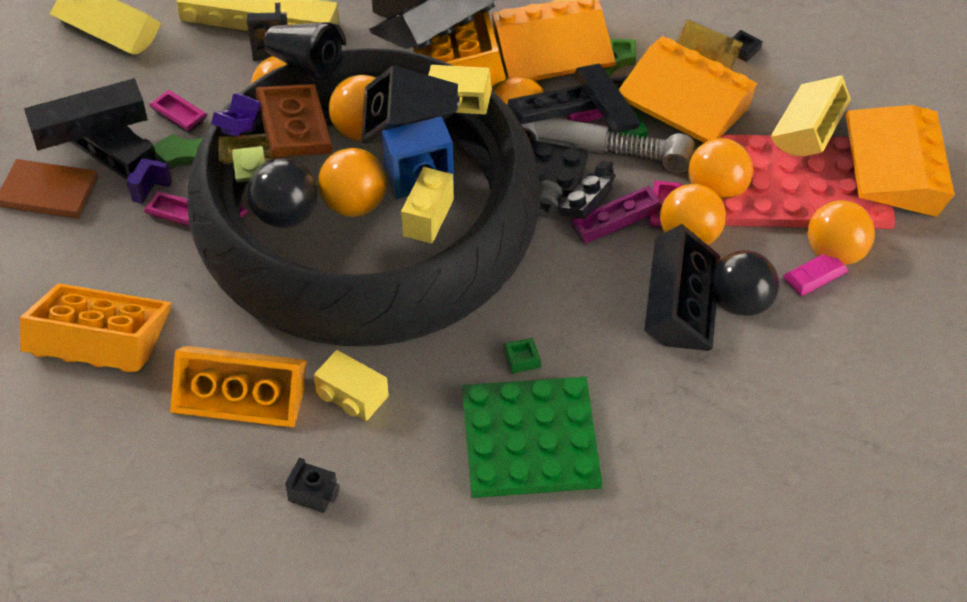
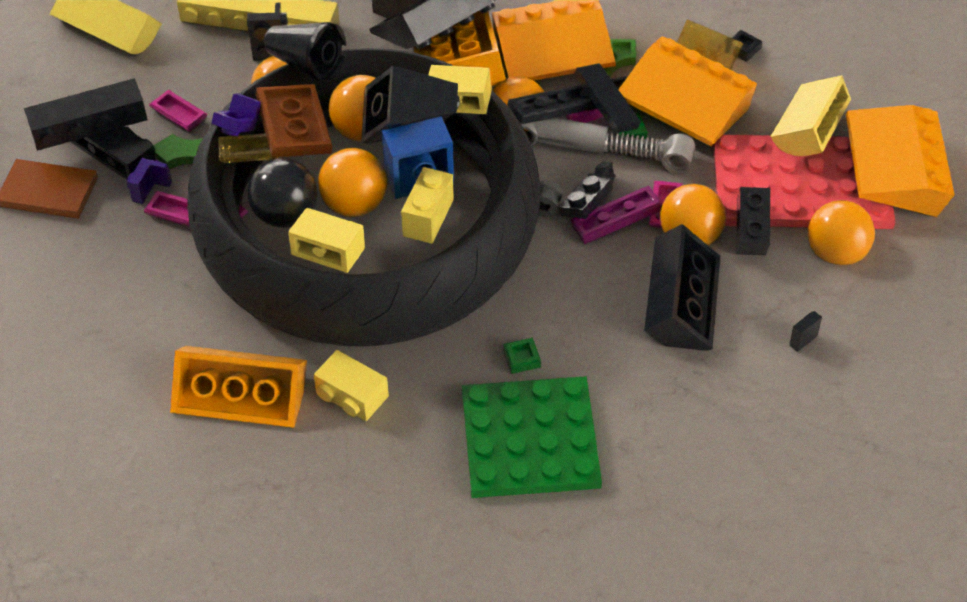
(93, 327): light orange slope -> none
(247, 161): yellowish green plate -> none
(311, 486): black brick -> none
(326, 240): none -> light yellow brick
(560, 165): black plate -> none
(722, 167): light orange piece -> none
(745, 283): black piece -> none
(753, 221): none -> black brick
(805, 330): none -> black tile
(815, 274): dark pink tile -> none

